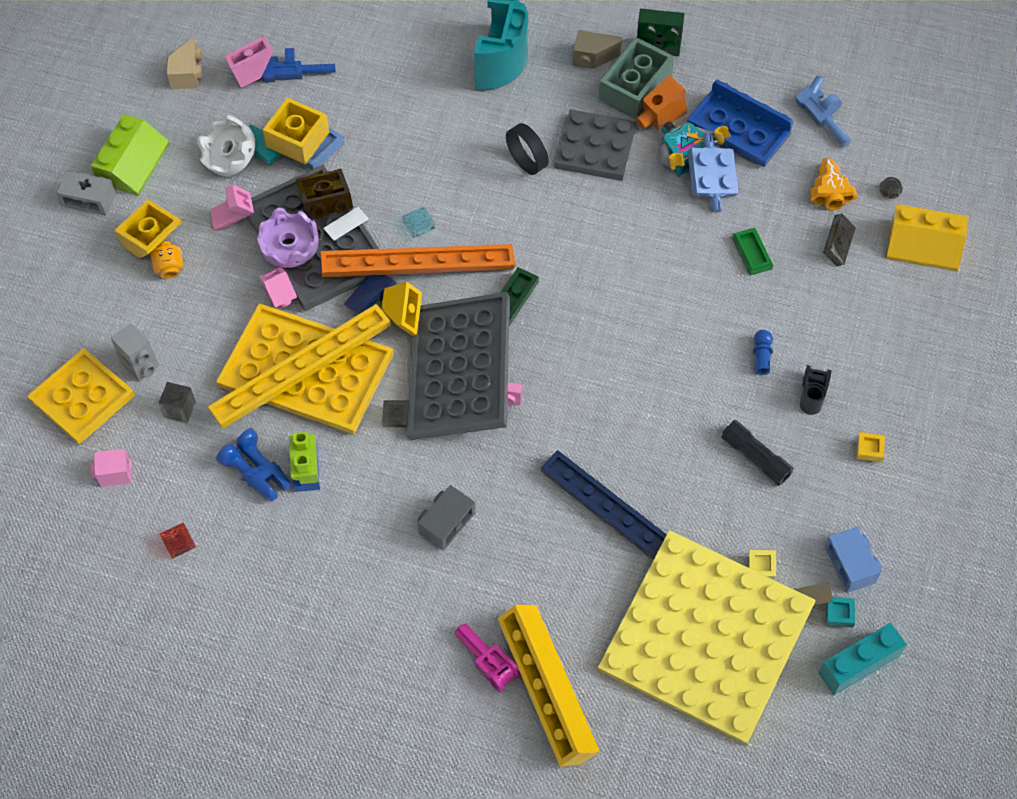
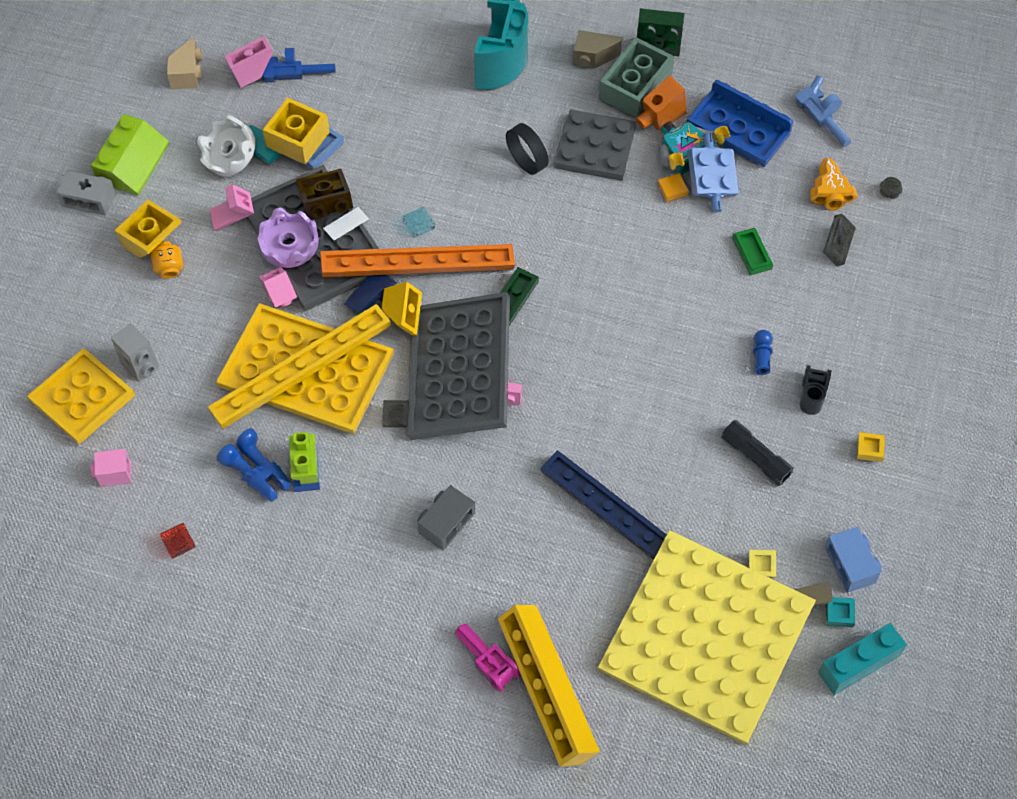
(177, 402): clear smoke brick -> none
(672, 187): none -> light orange tile
(927, 237): yellow slope -> none

